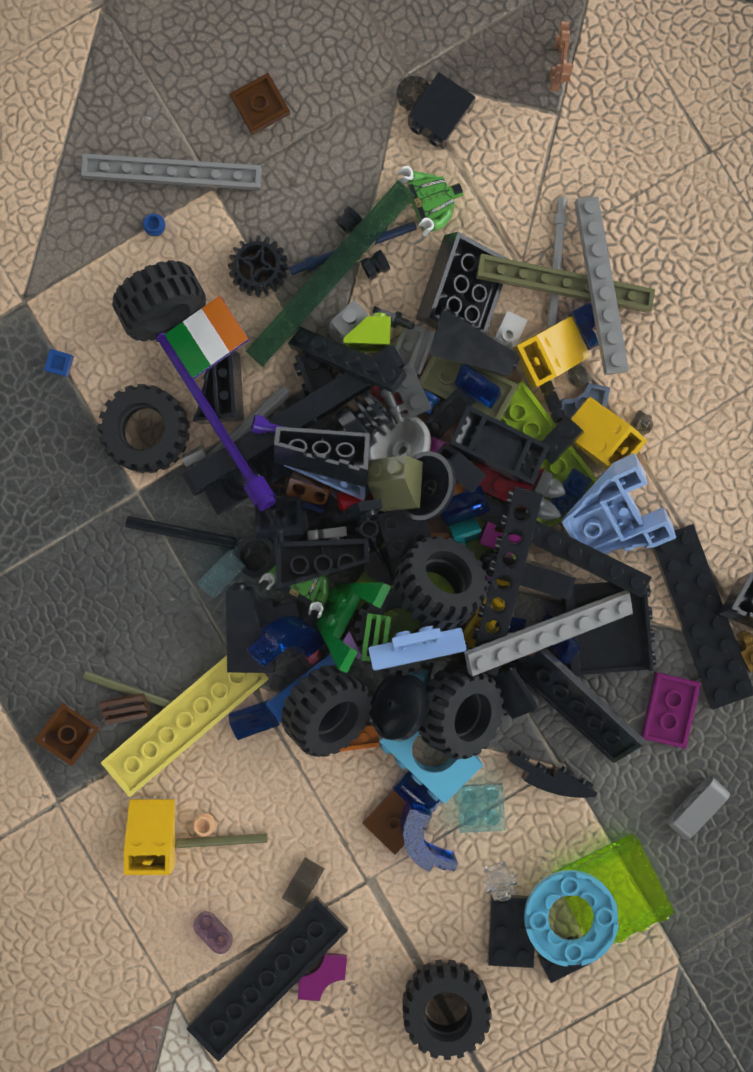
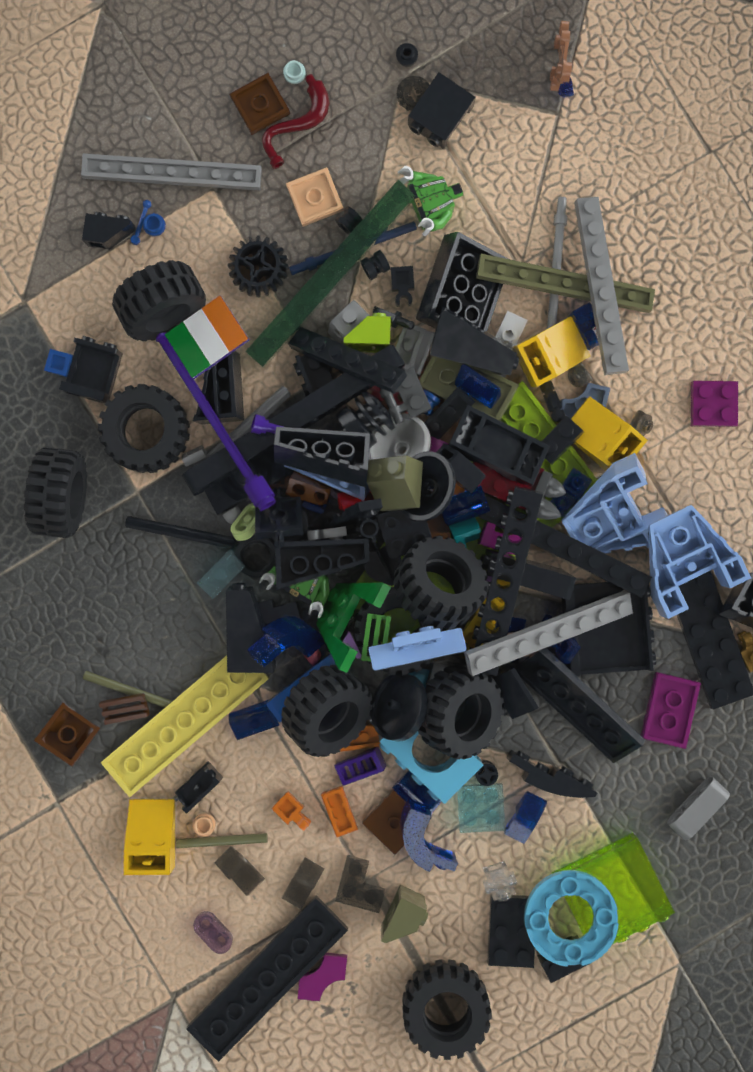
(55, 492): none -> black tyre
(92, 370): none -> black panel
(106, 231): none -> black slope
(135, 238): none -> blue hinge
(198, 786): none -> black hinge
(232, 514): none -> light grey hinge
(239, 870): none -> clear smoke slope
(244, 525): none -> yellowish green plate
(289, 809): none -> orange plate
(294, 72): none -> light aqua plate
(314, 197): none -> light nougat plate
(316, 114): none -> dark red animal
(339, 811): none -> orange plate
(354, 891): none -> clear smoke plate
(378, 759): none -> dark purple slope
(402, 281): none -> black plate
(404, 915): none -> olive slope
(407, 61): none -> black plate
(487, 778): none -> black wheel
(526, 817): none -> clear blue slope
(566, 89): none -> clear blue hinge
(683, 549): none -> light blue wedge
(714, 403): none -> magenta plate

